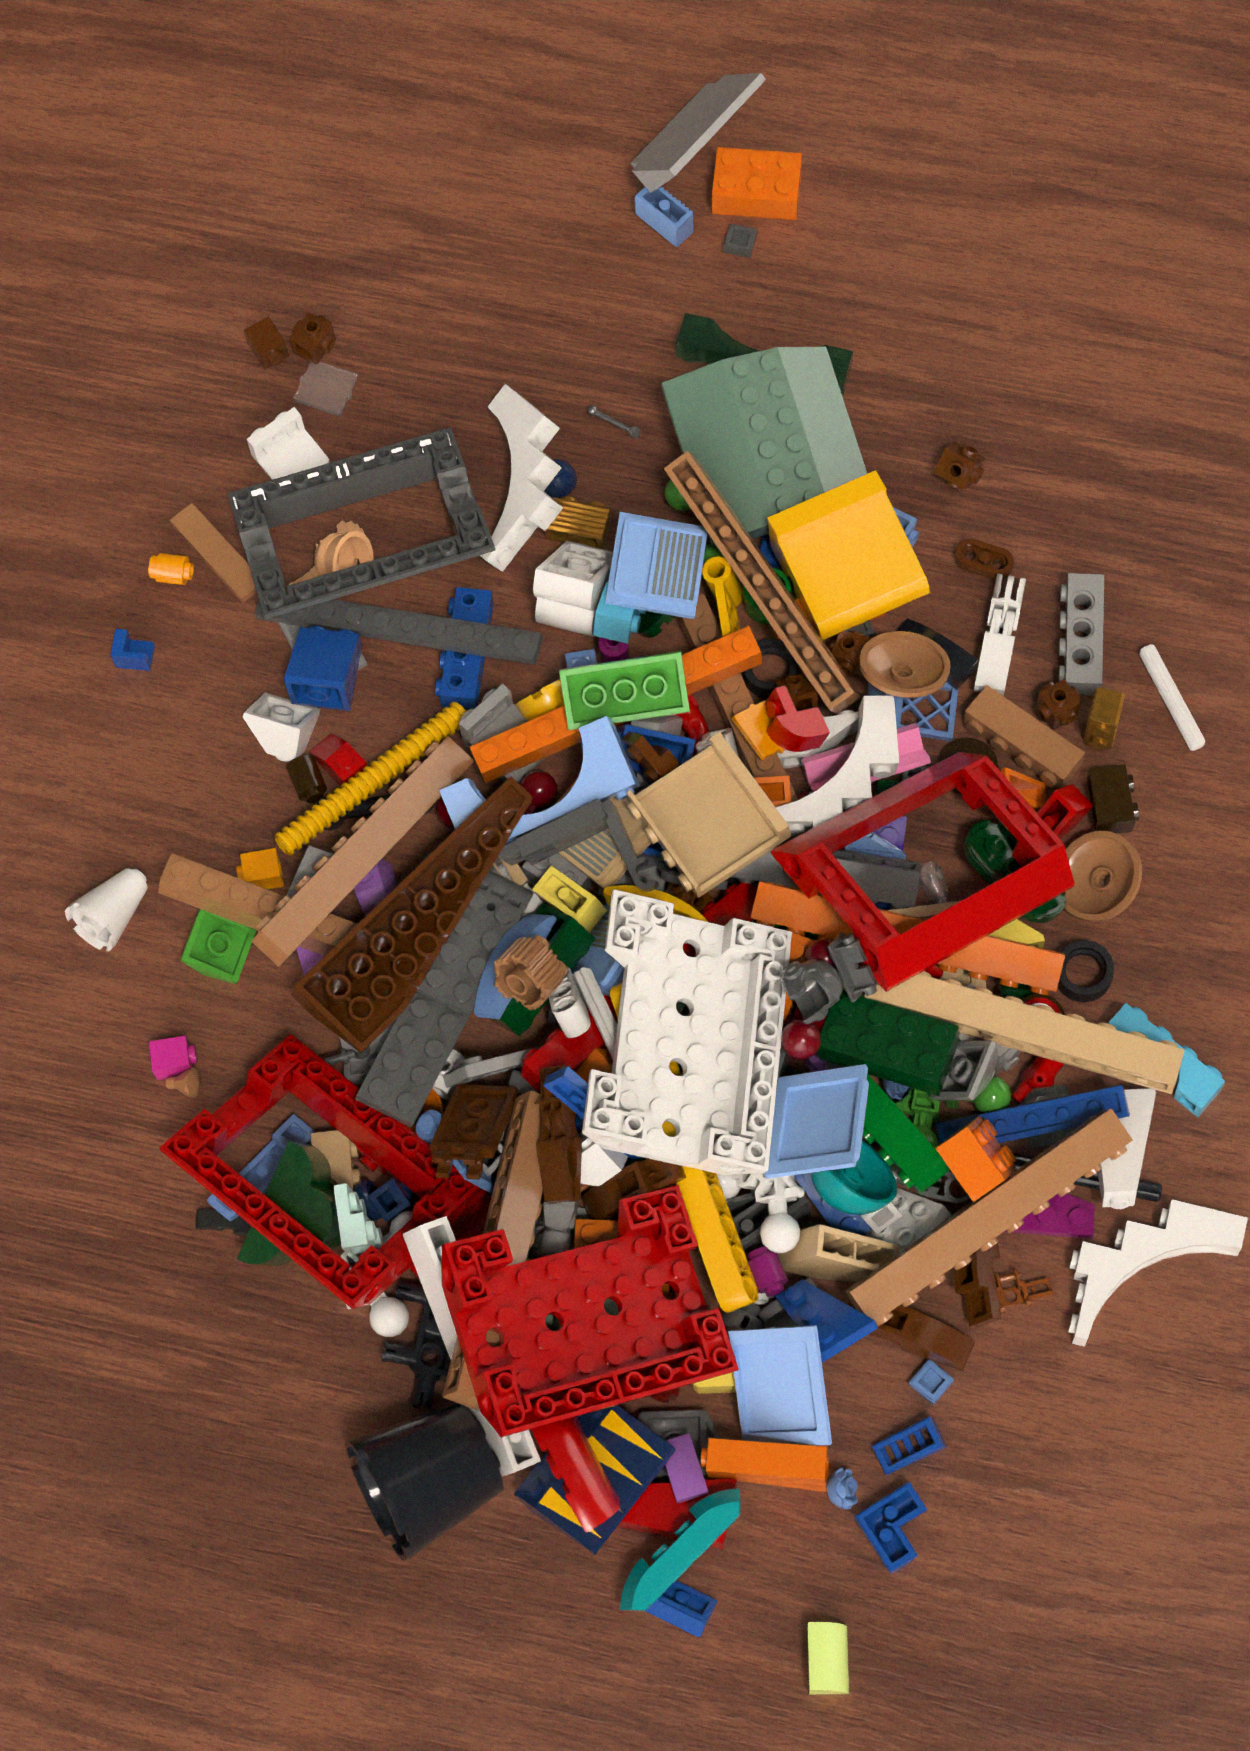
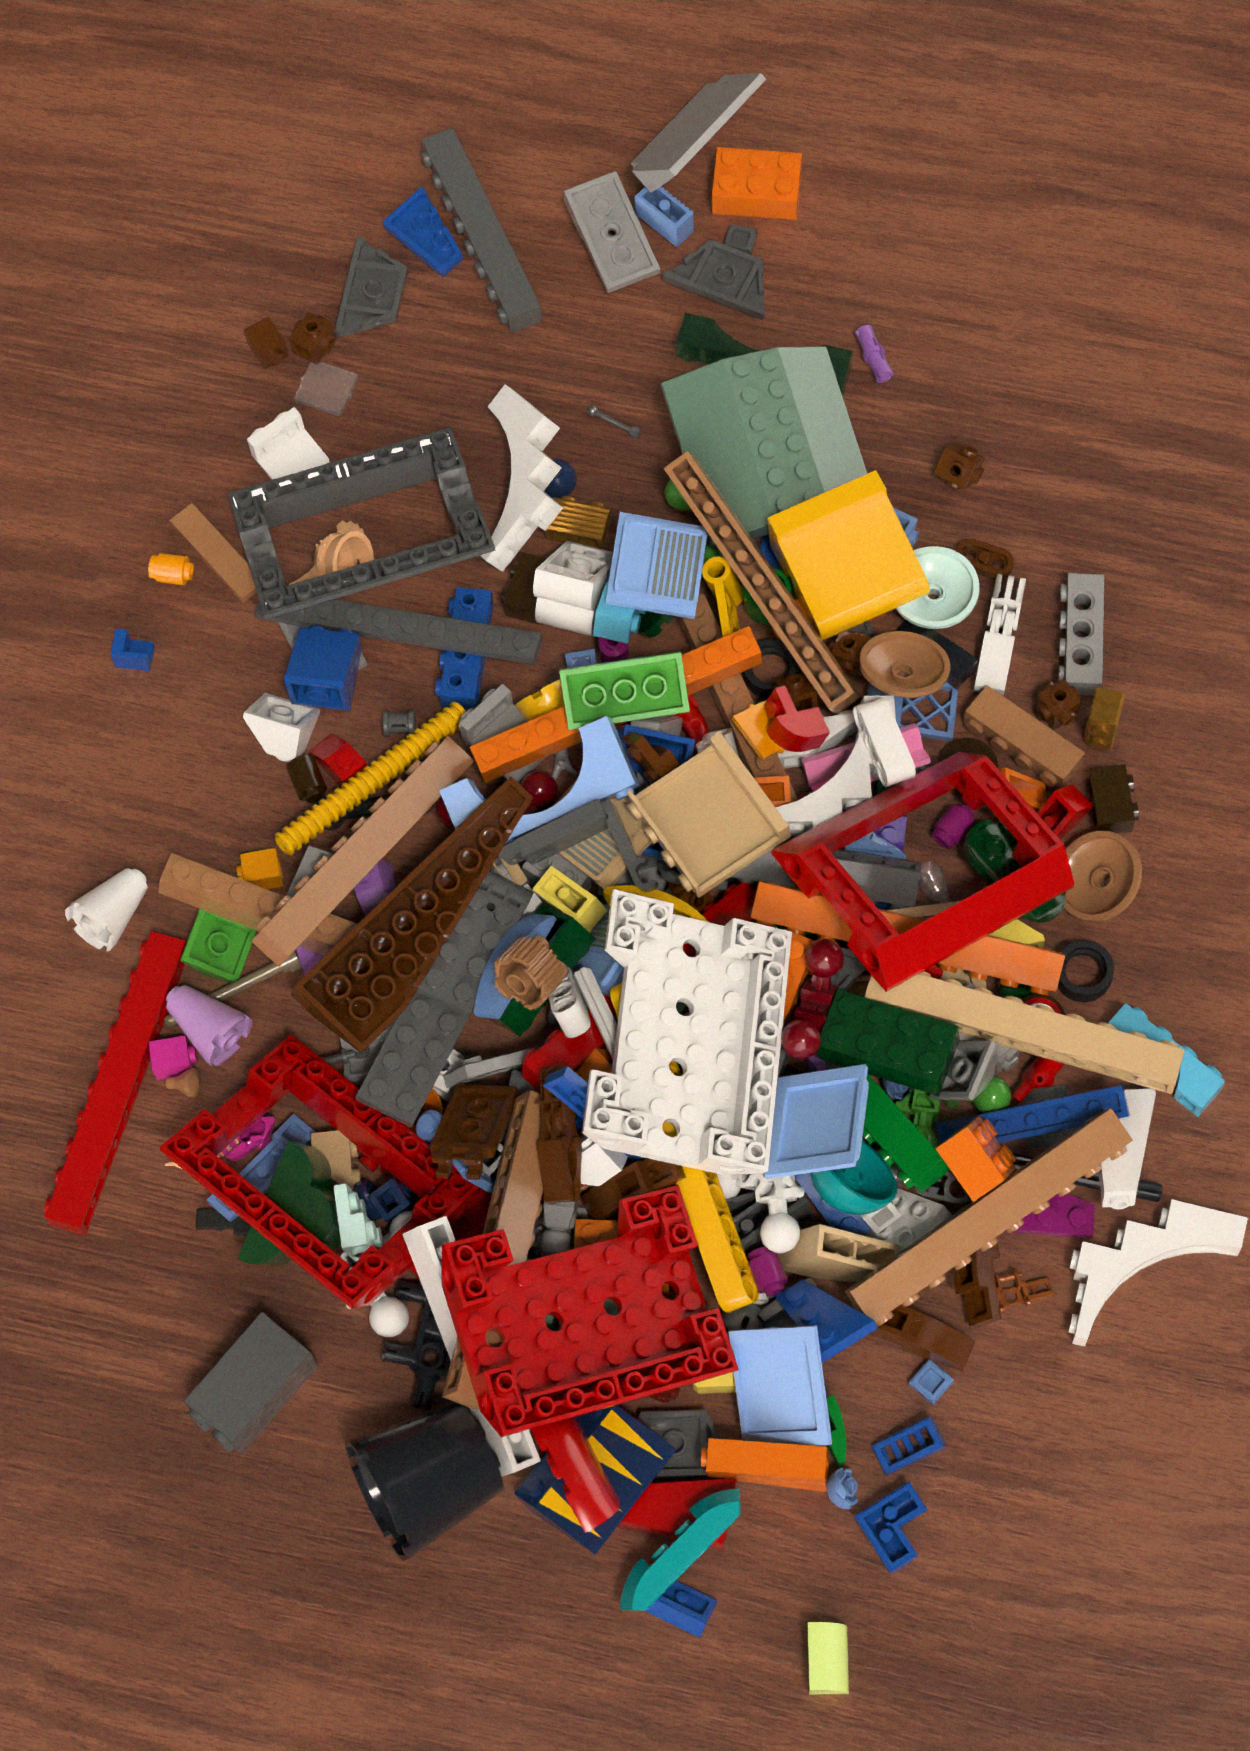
(116, 1085): none -> red brick
(208, 1023): none -> lavender cone
(250, 1384): none -> dark grey brick
(255, 1136): none -> dark pink animal
(290, 964): none -> dark tan piece
(371, 290): none -> dark grey wing
(398, 723): none -> dark grey bush
(423, 232): none -> blue wing
(481, 230): none -> dark grey brick
(519, 596): none -> dark brown brick
(562, 763): none -> light grey bar
(604, 207): none -> light grey piece
(685, 1470): medium lavender slope -> none
(723, 277): none -> dark grey wing
(813, 986): dark grey helmet -> none
(838, 1435): none -> green slope
(846, 954): dark grey hinge -> none
(873, 353): none -> medium lavender pin
(884, 742): none -> white beam
(953, 826): none -> magenta brick
(954, 583): none -> light aqua dish
(1172, 697): white axle -> none

